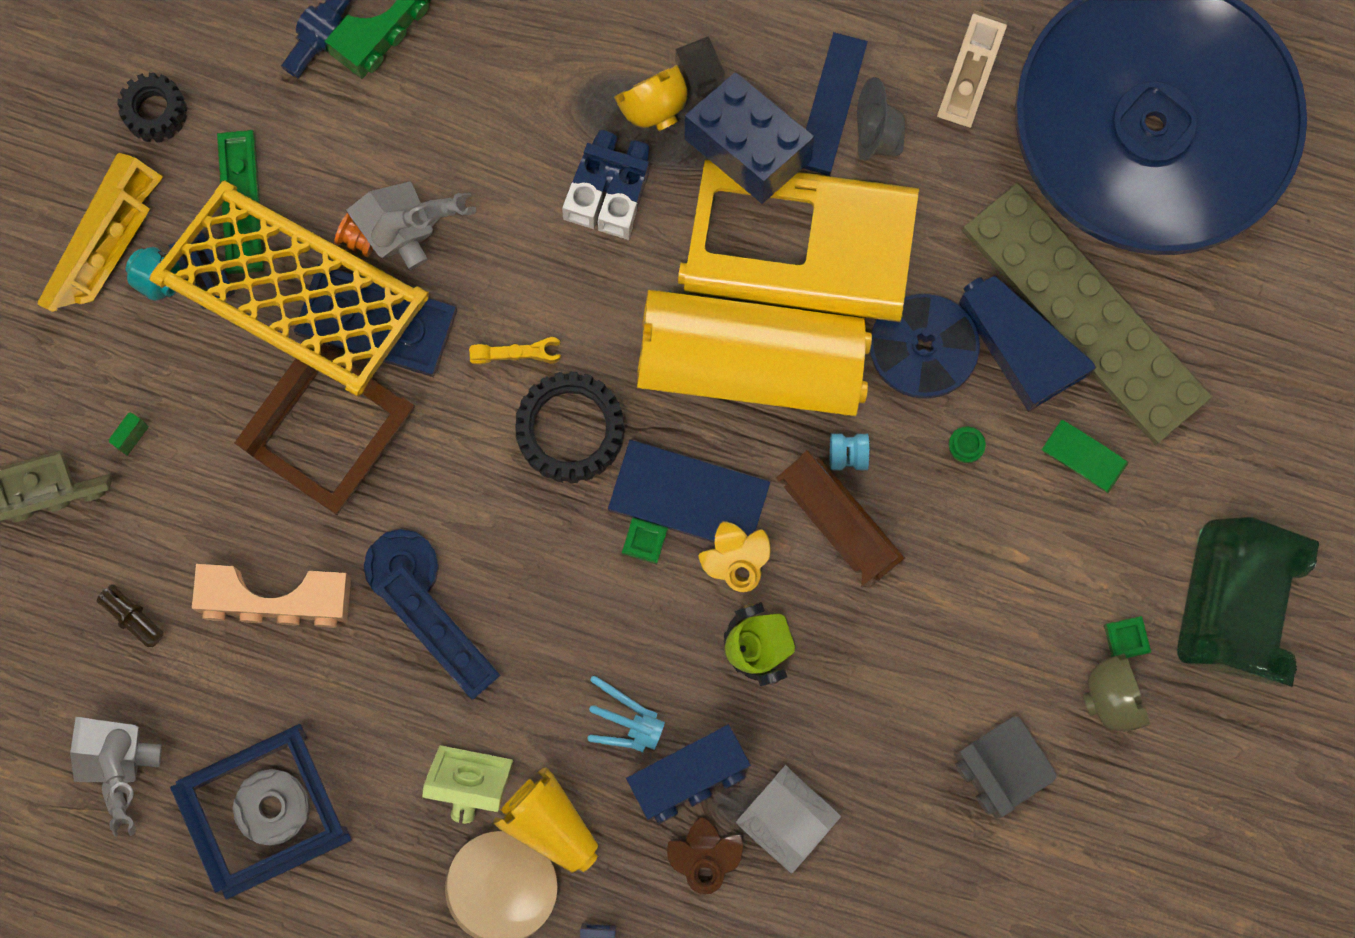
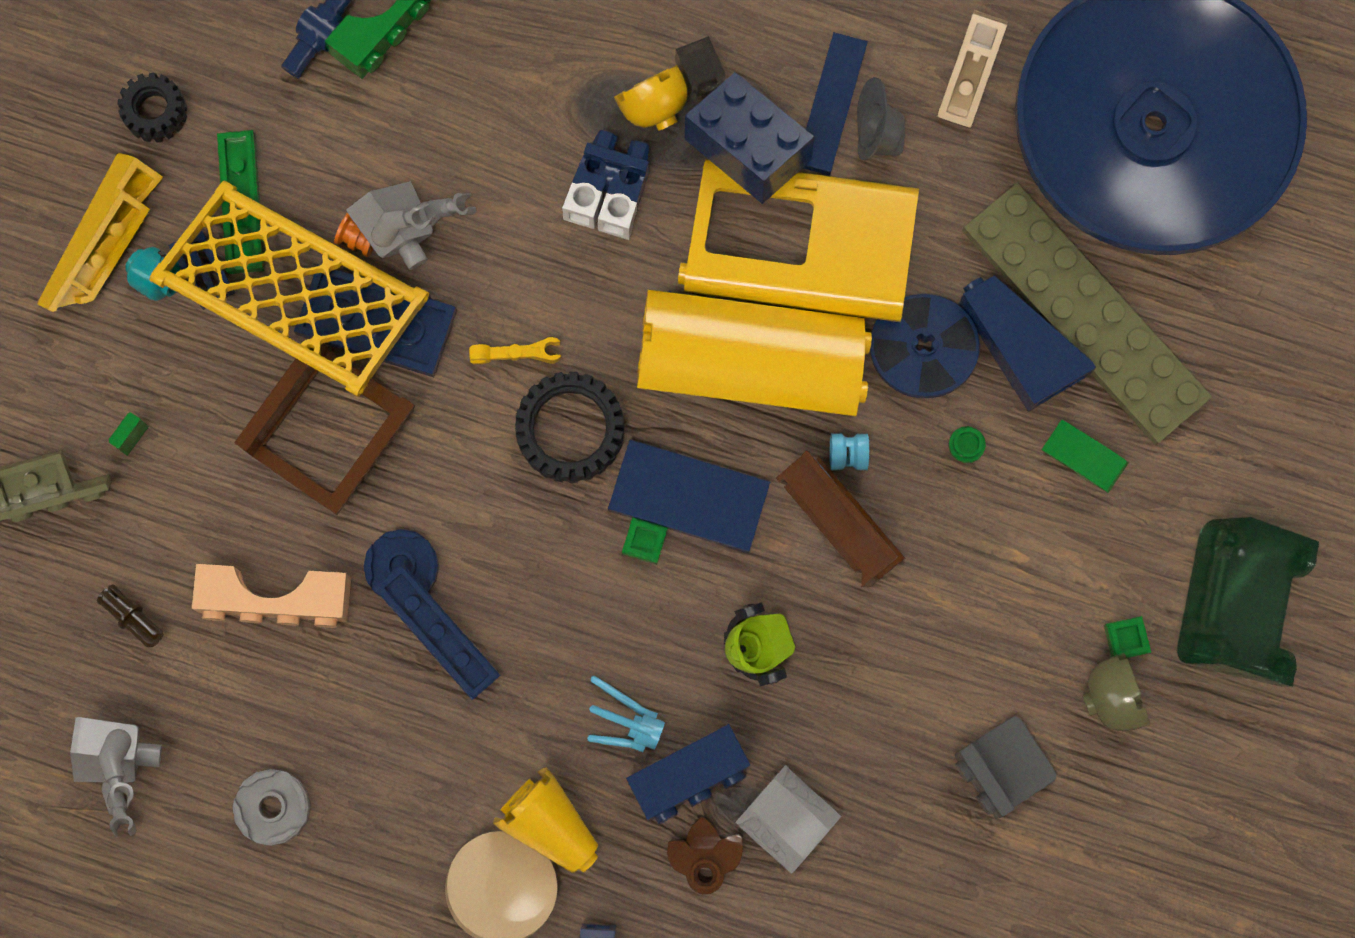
(276, 864): dark blue piece -> none
(467, 781): yellowish green tile -> none
(736, 550): yellow plate -> none

